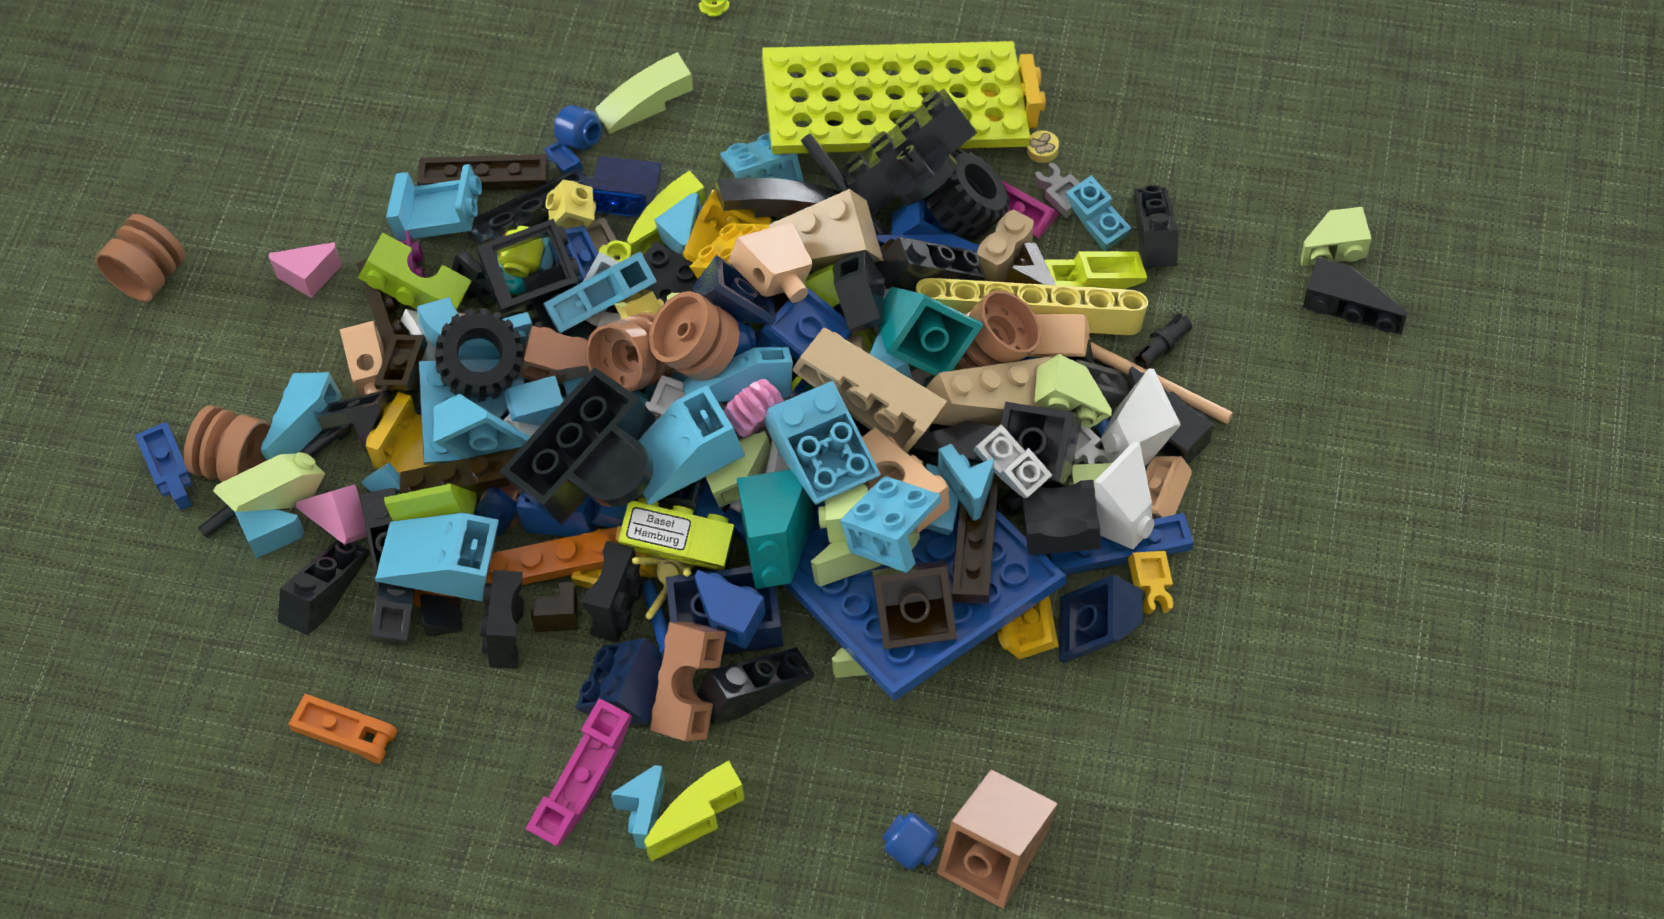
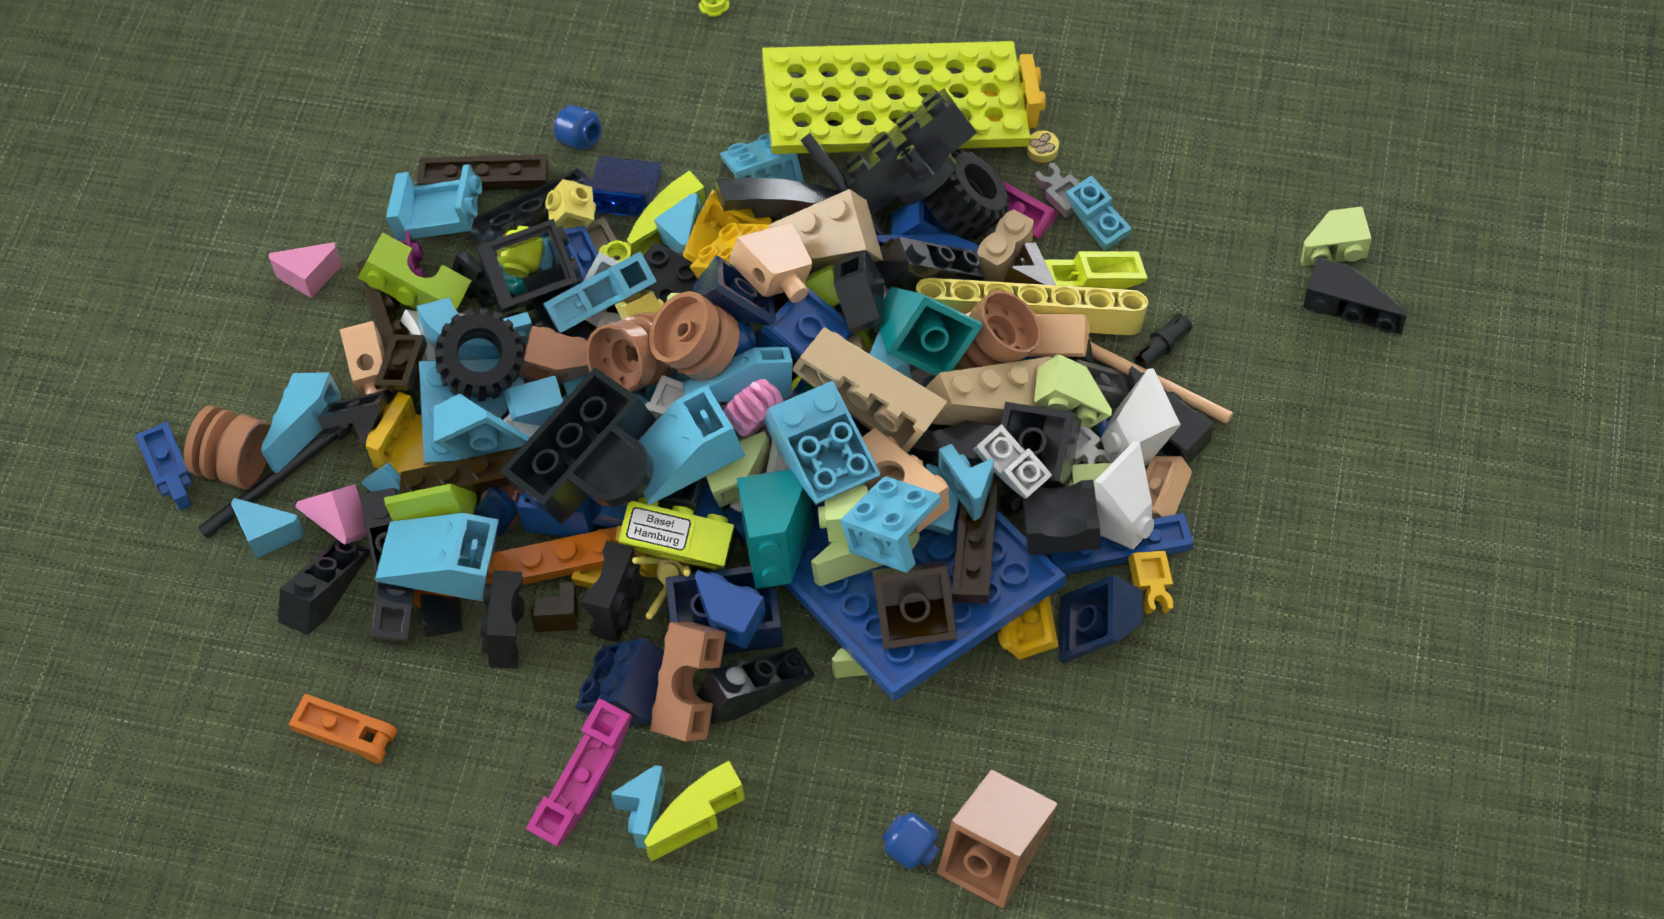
(140, 257): nougat wheel -> none
(272, 484): yellowish green slope -> none
(563, 158): blue piece -> none
(645, 93): yellowish green slope -> none
(658, 621): blue bar -> none
(1156, 227): black slope -> none

